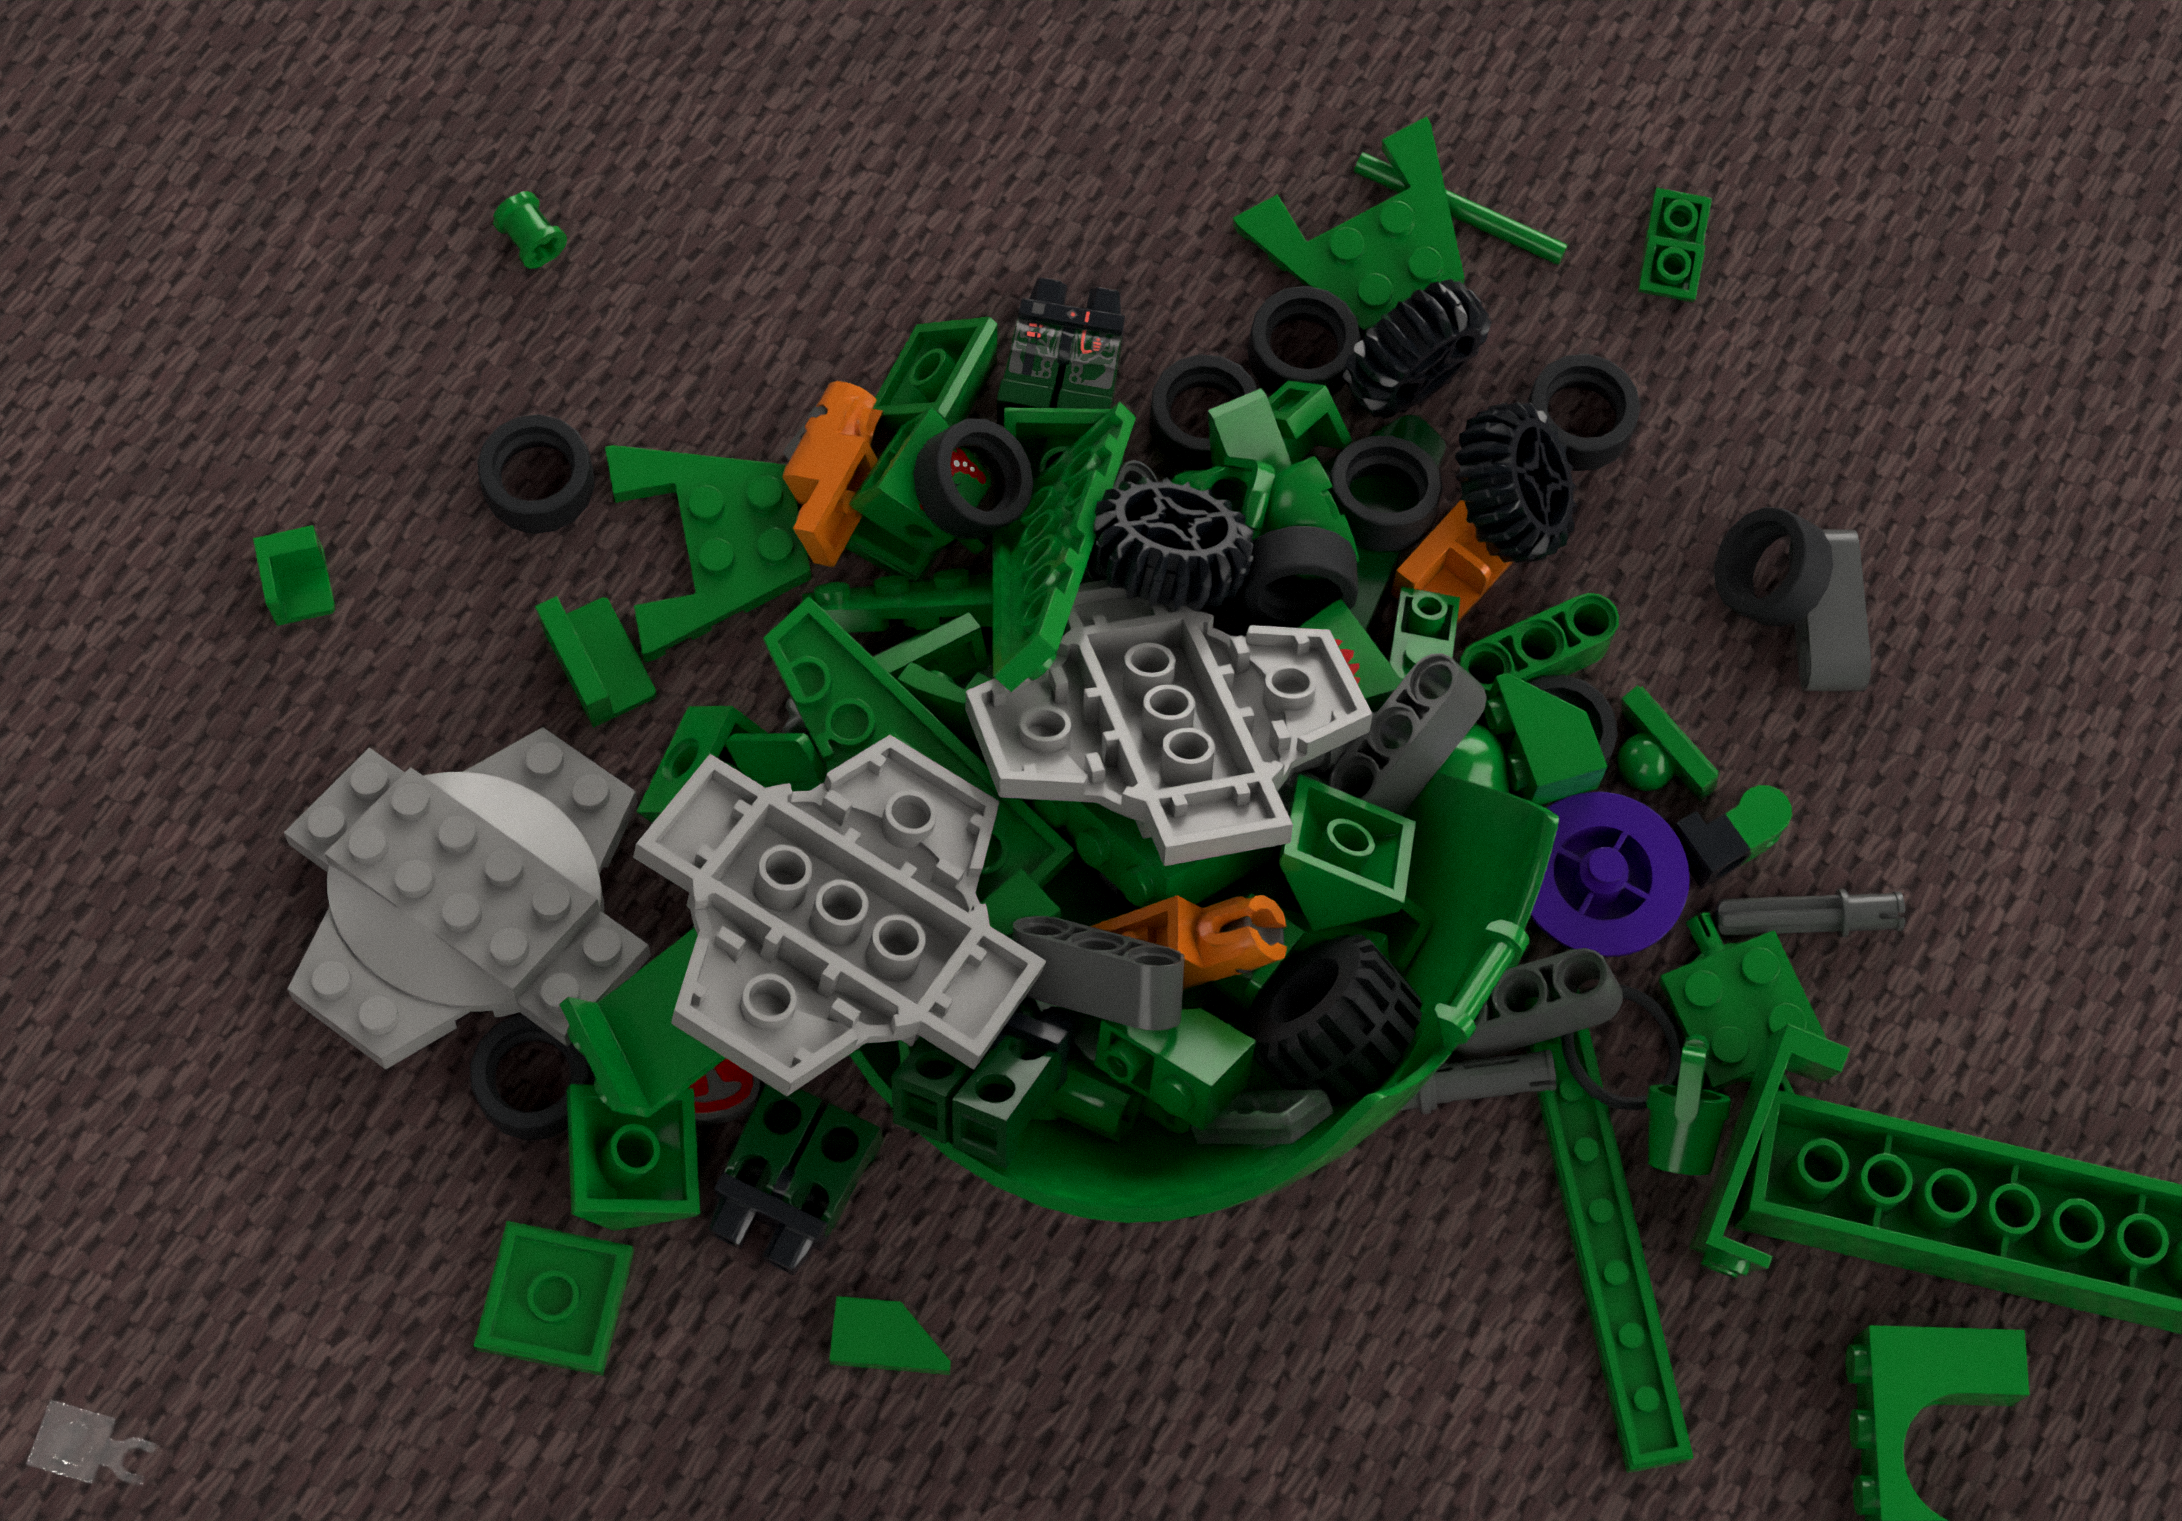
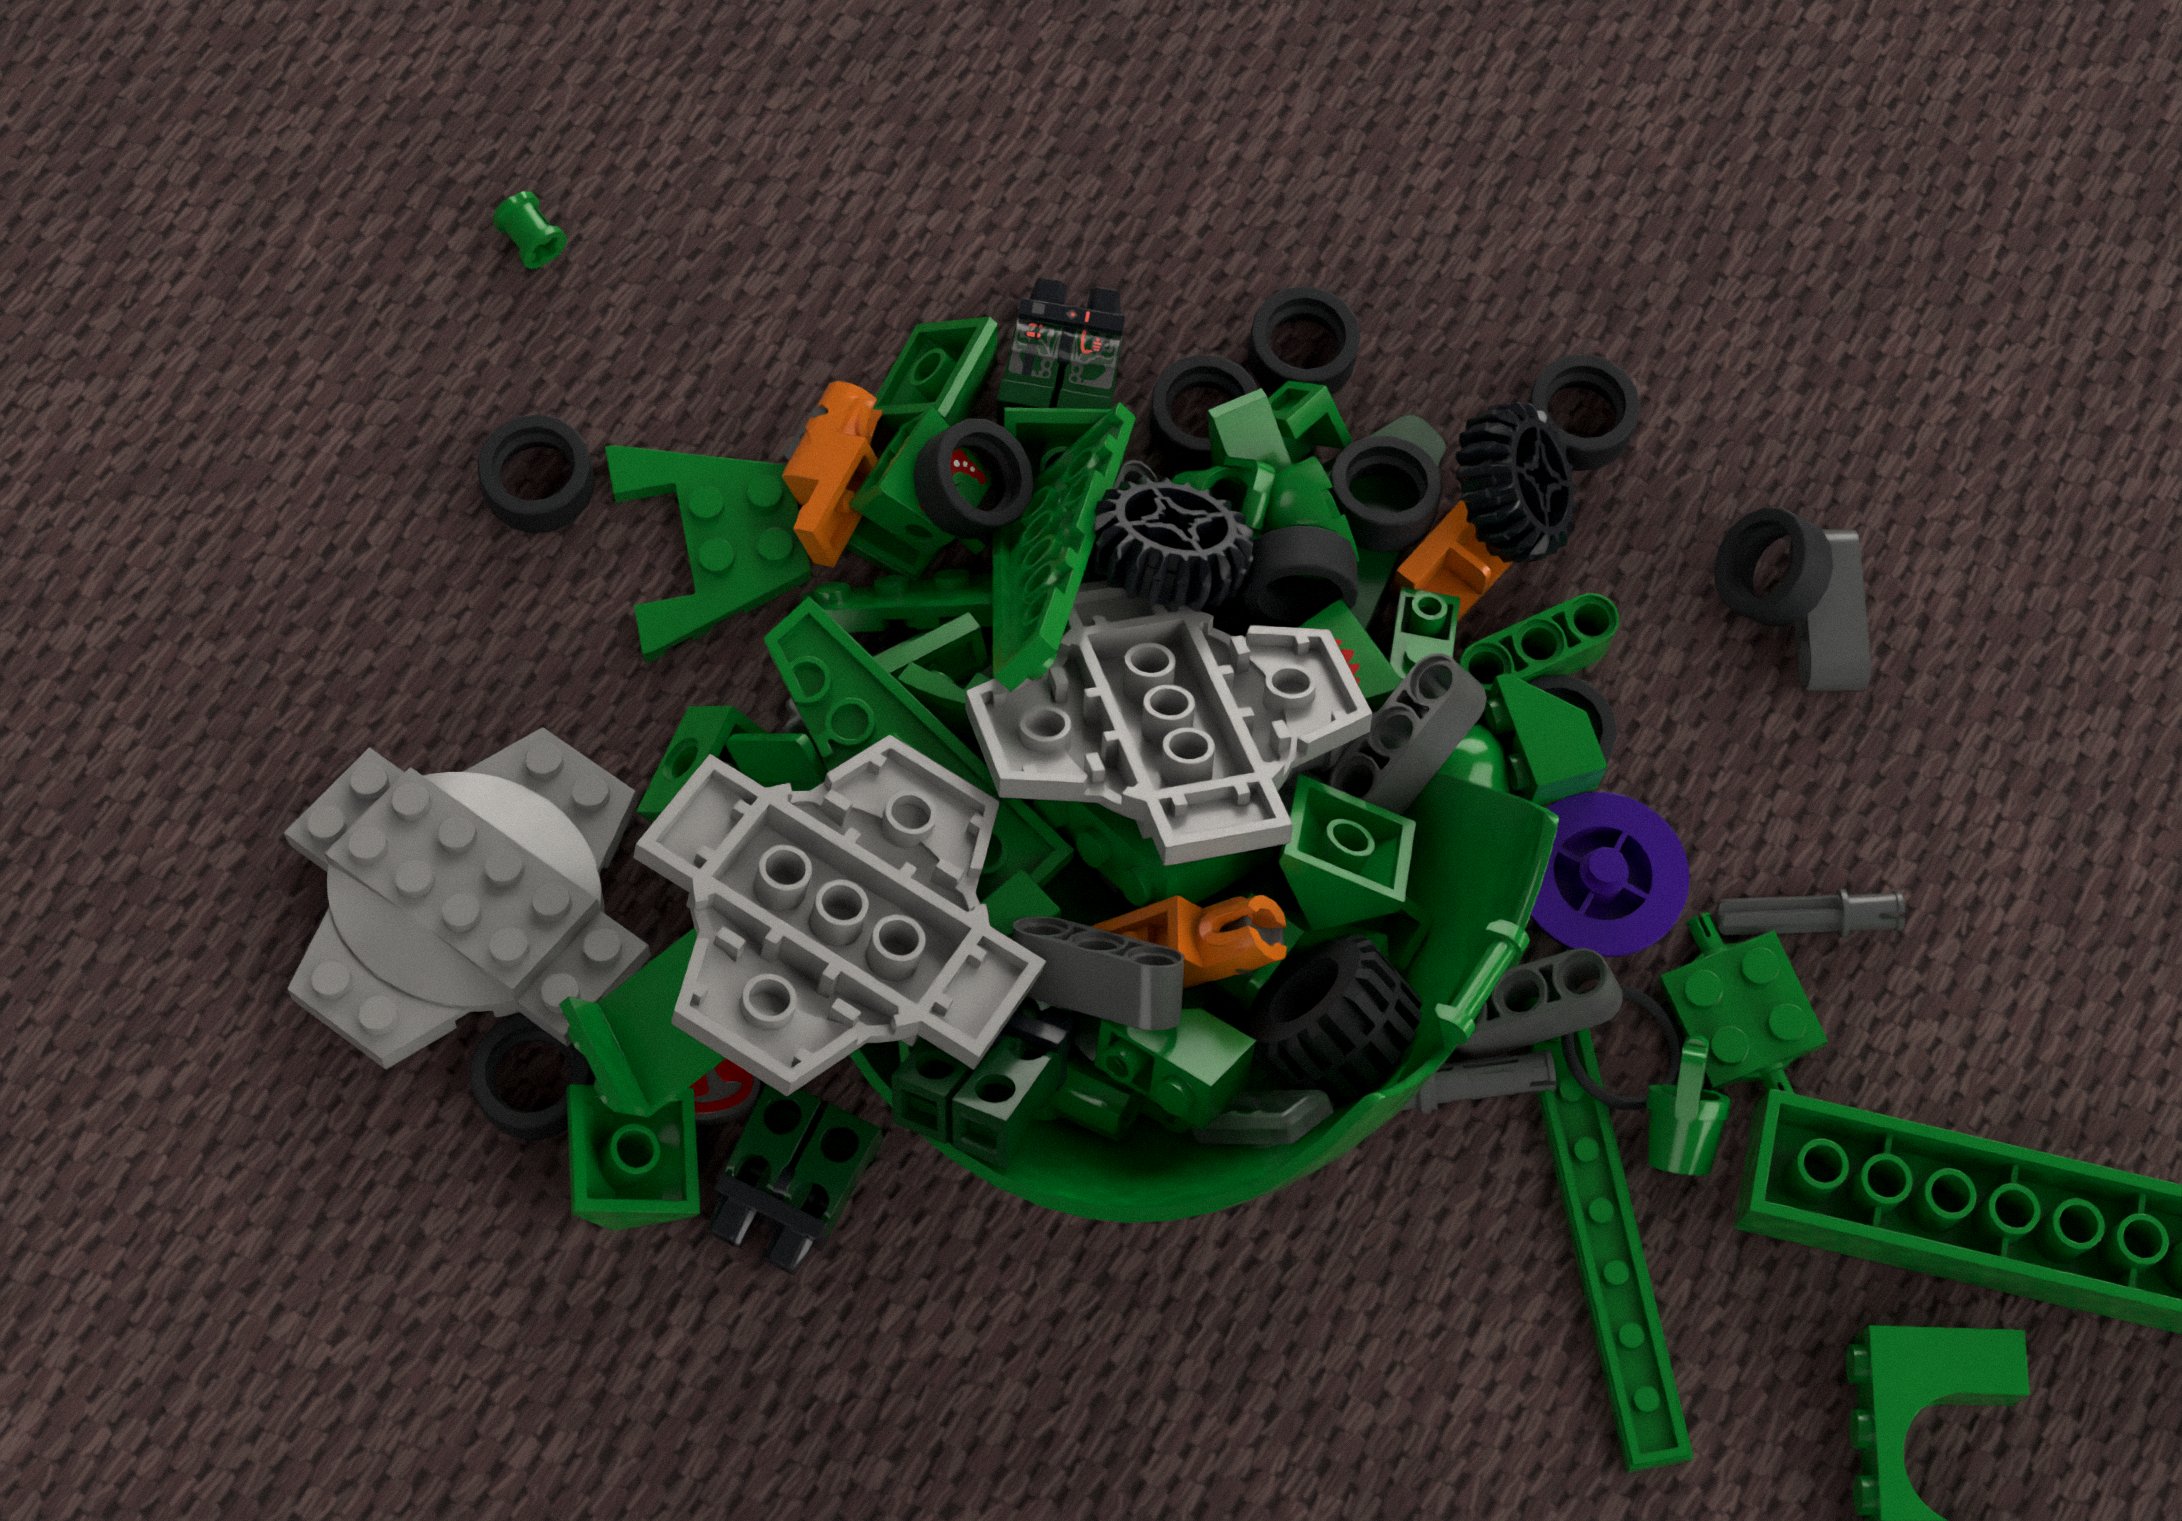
(79, 1442): clear plate -> none
(294, 575): green panel -> none
(554, 1298): green tile -> none
(596, 658): green panel -> none
(883, 1337): green tile -> none
(1380, 252): green wing -> none
(1416, 348): black gear -> none
(1472, 213): green bar -> none
(1660, 750): green tile -> none
(1674, 245): green slope -> none
(1734, 836): leg -> none
(1785, 1050): green panel -> none

